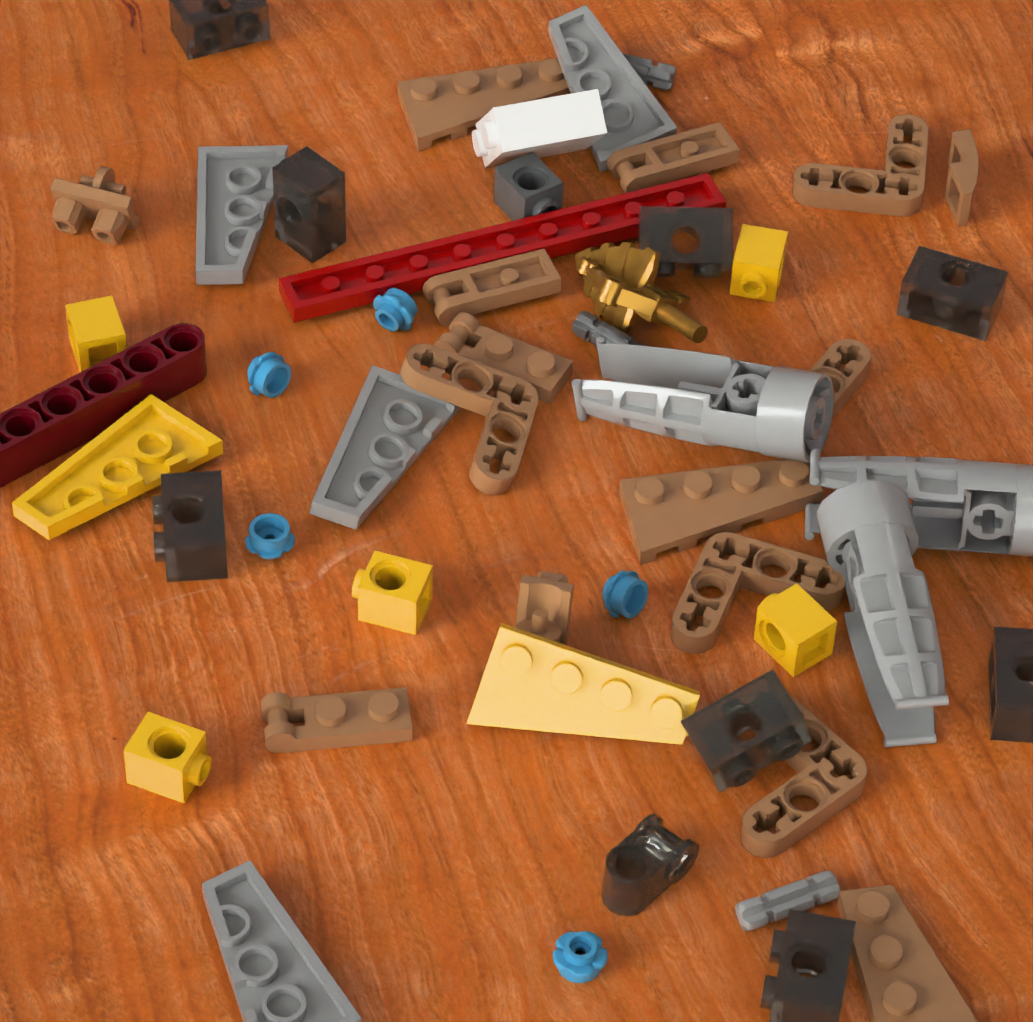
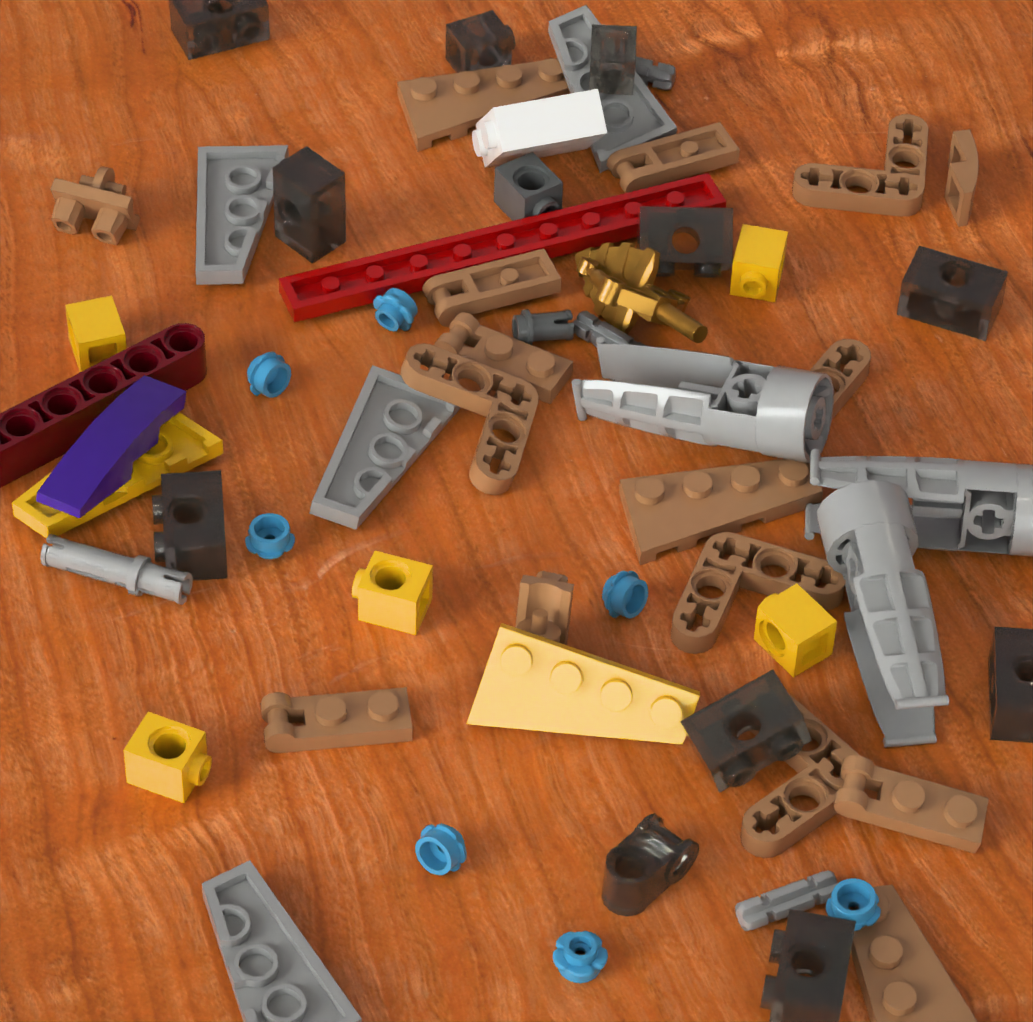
(108, 447): none -> dark purple slope
(134, 574): none -> light grey pin
(440, 849): none -> dark azure plate
(479, 43): none -> clear smoke brick
(542, 326): none -> dark grey pin
(612, 59): none -> clear smoke brick
(854, 893): none -> dark azure plate
(911, 805): none -> medium nougat plate

